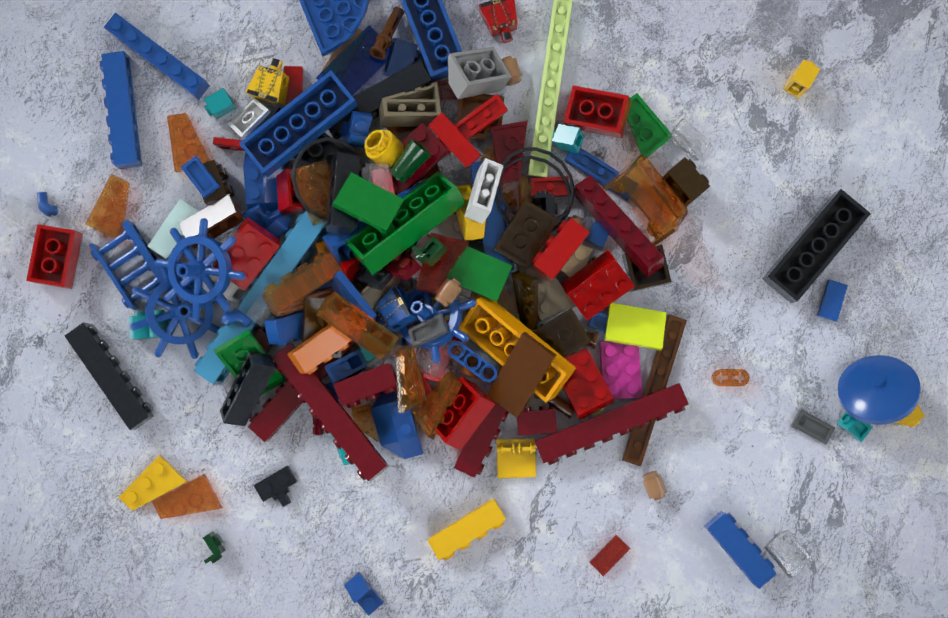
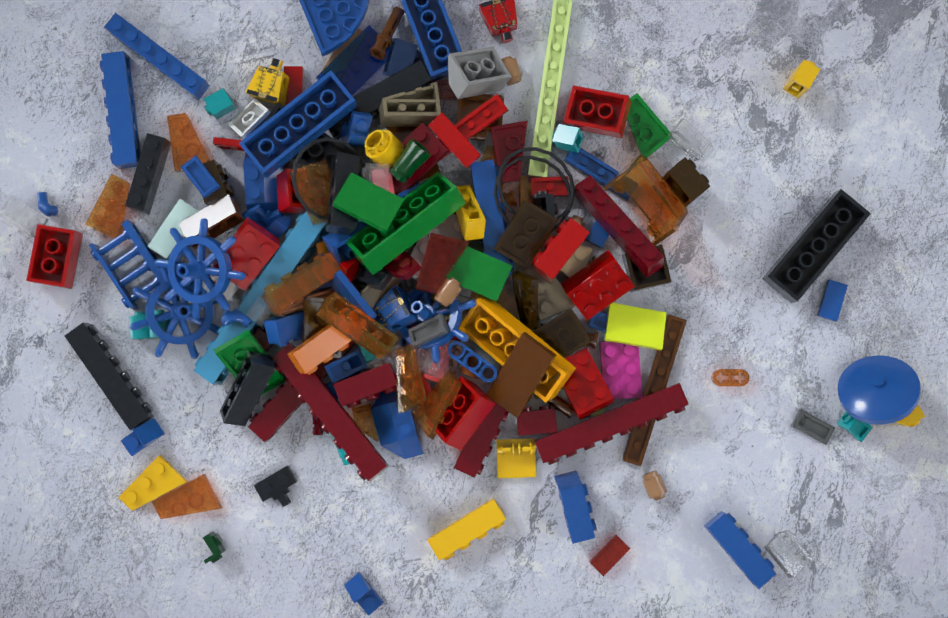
(142, 436): none -> blue slope
(148, 173): none -> black brick
(430, 251): dark green bracket -> none
(483, 191): white brick -> none
(575, 507): none -> blue wedge

